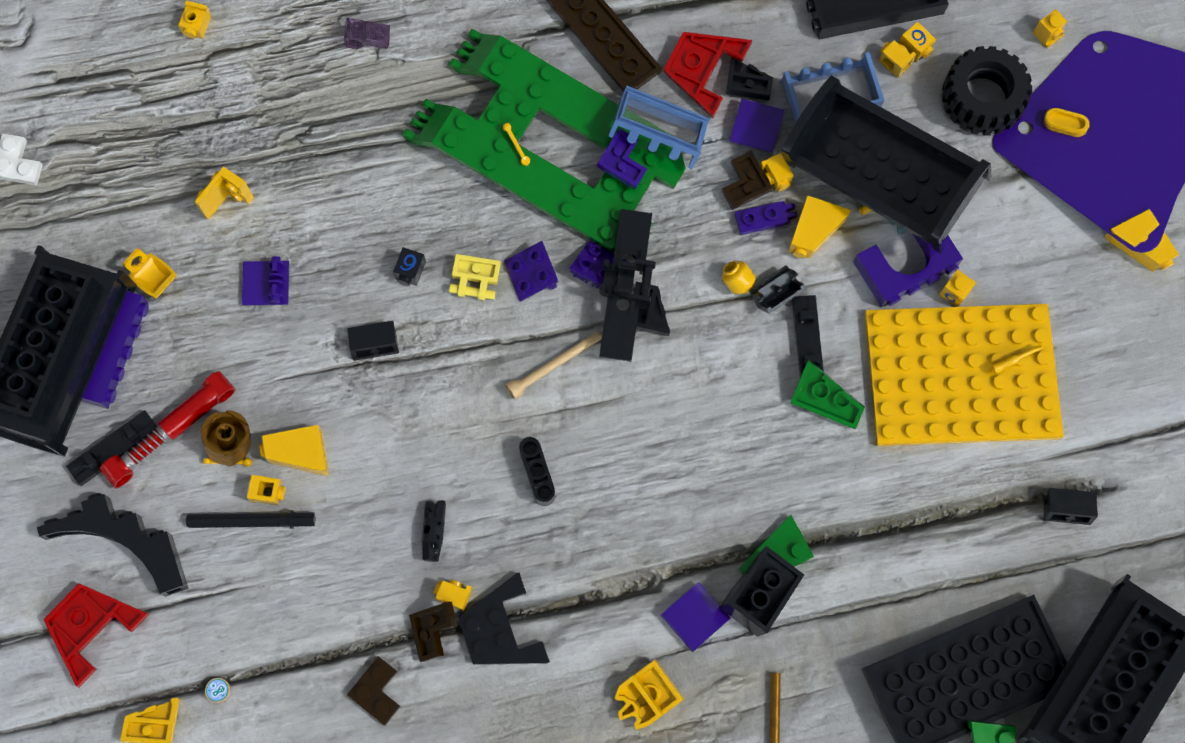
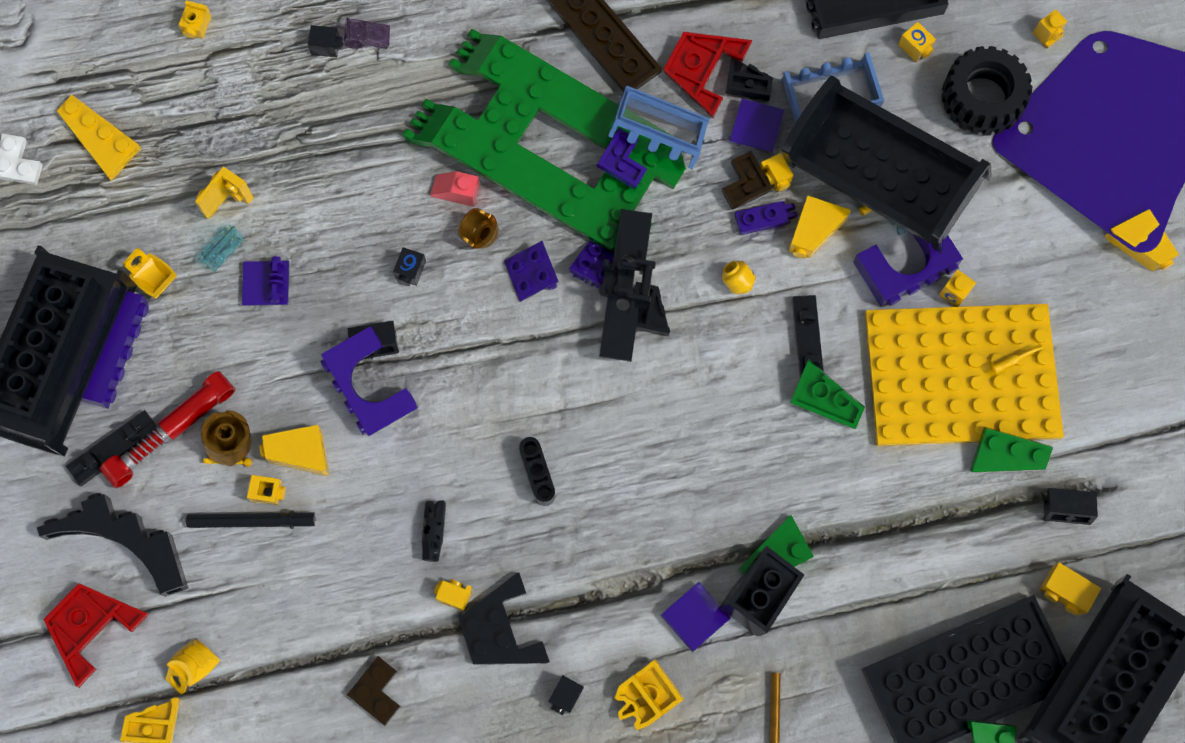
(102, 140): none -> yellow wing
(190, 664): none -> yellow piece
(218, 690): tile -> none
(226, 244): none -> clear light blue hinge
(324, 41): none -> black brick
(342, 361): none -> dark purple arch
(426, 629): dark brown plate -> none
(456, 187): none -> coral slope
(476, 270): light yellow plate -> none
(478, 229): none -> pearl gold helmet
(517, 387): tan piece -> none
(524, 159): yellow hinge -> none
(565, 695): none -> black brick
(777, 289): black hinge -> none
(896, 57): yellow brick -> none
(1009, 453): none -> green wing
(1066, 122): yellow tile -> none
(1069, 589): none -> yellow brick

